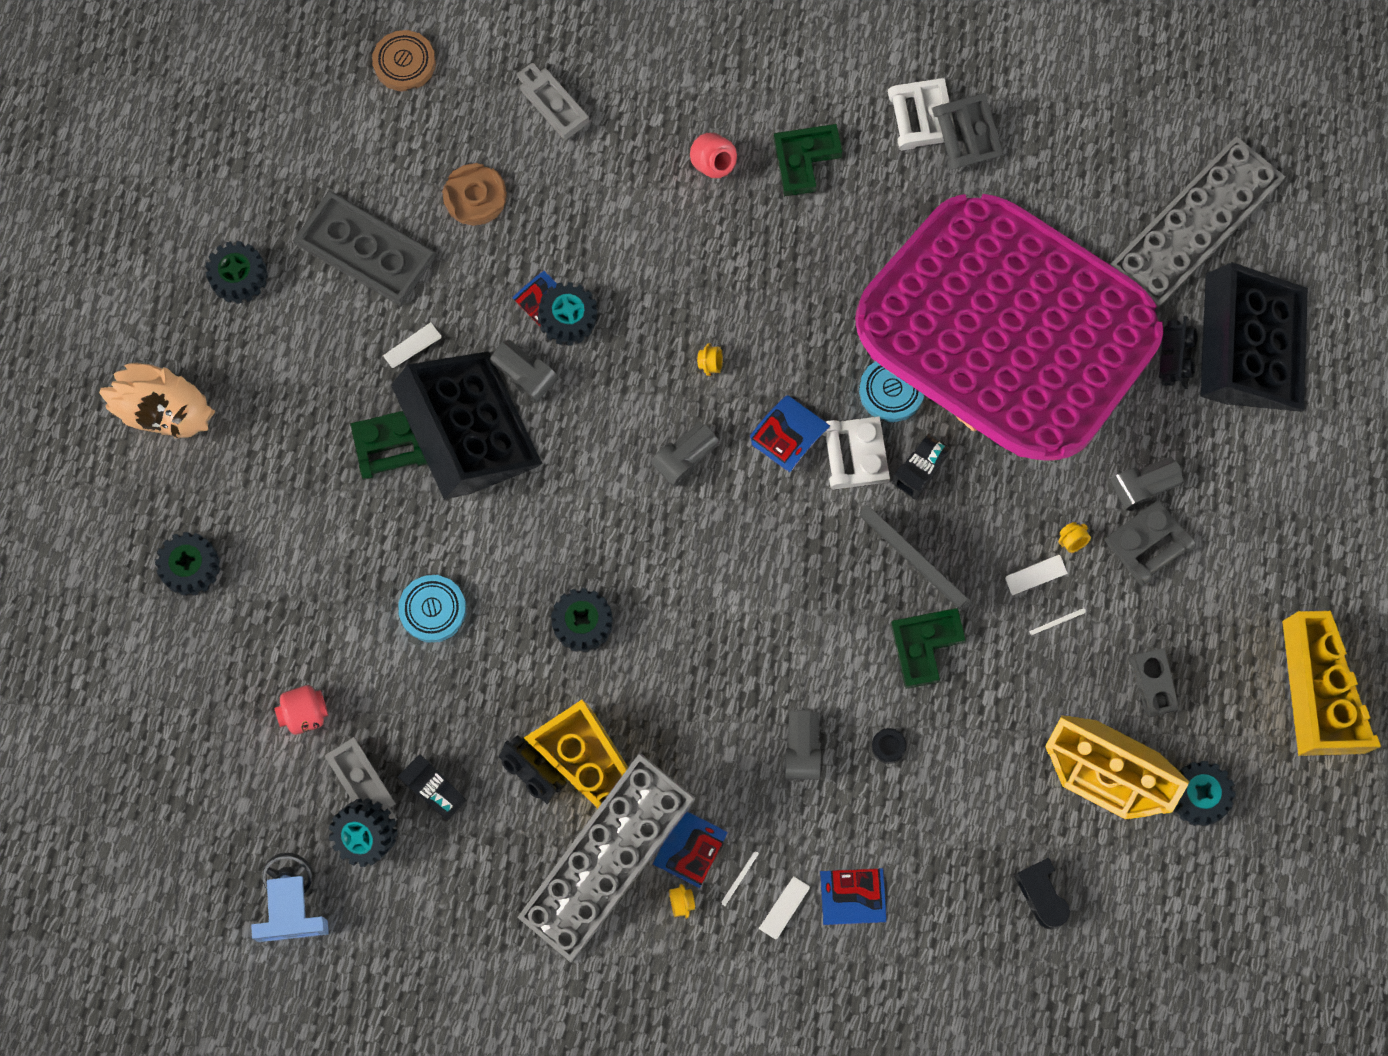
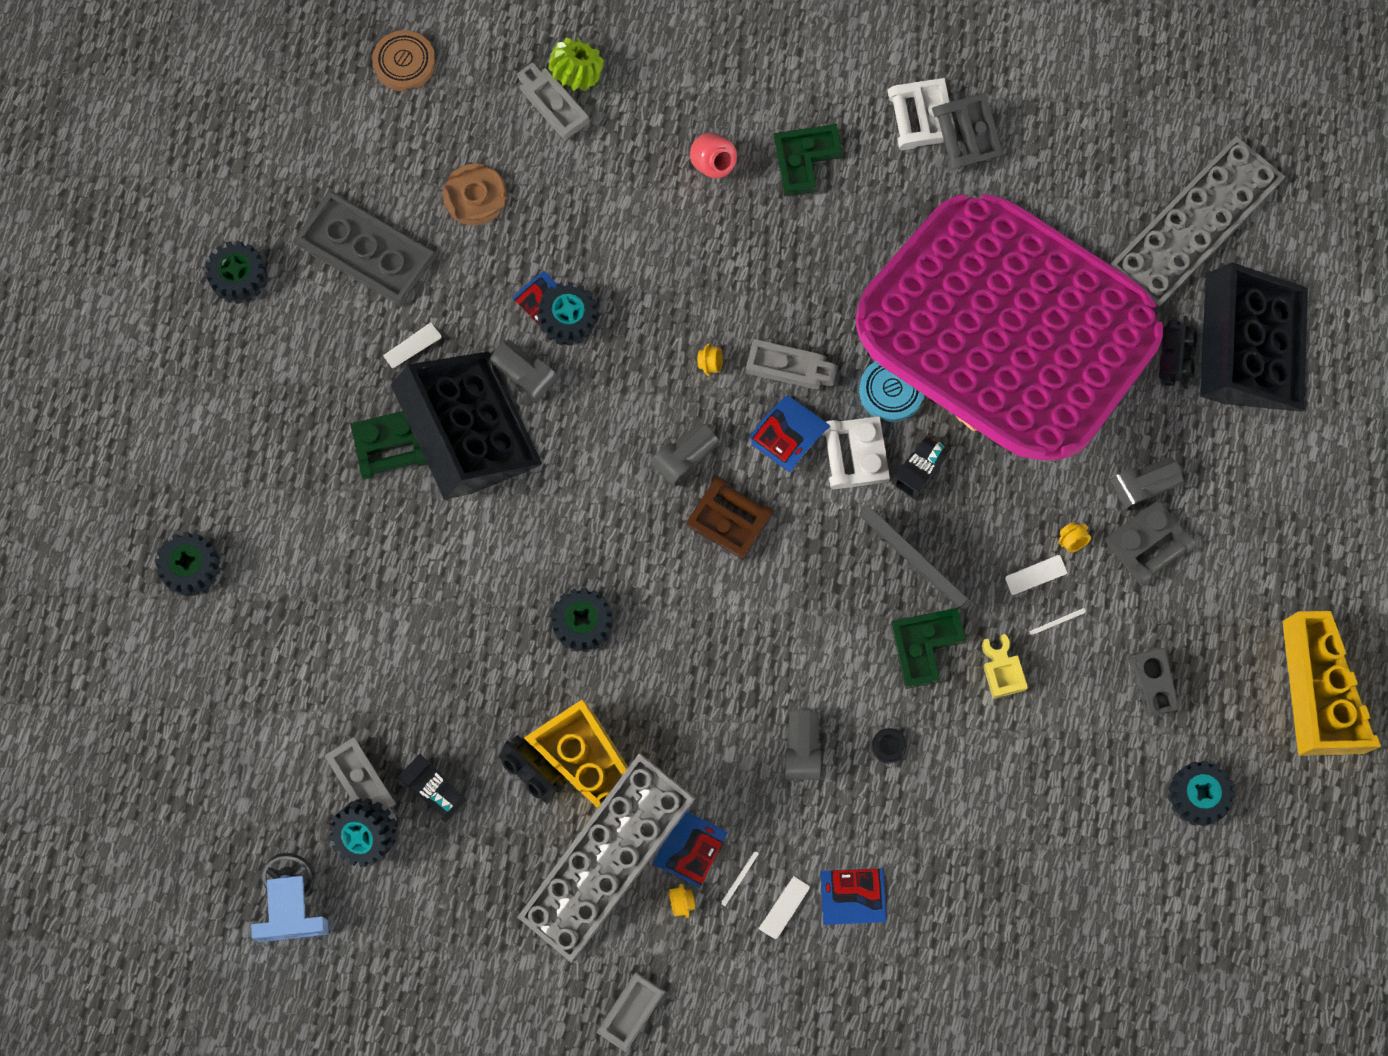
(157, 401): light nougat head -> none
(301, 709): coral head -> none
(432, 608): medium azure tile -> none
(575, 64): none -> lime gear
(630, 1012): none -> light grey tile
(724, 526): none -> reddish brown plate
(790, 365): none -> light grey hinge
(1003, 673): none -> light yellow plate
(1041, 896): black leg -> none
(1113, 769): yellow wedge -> none

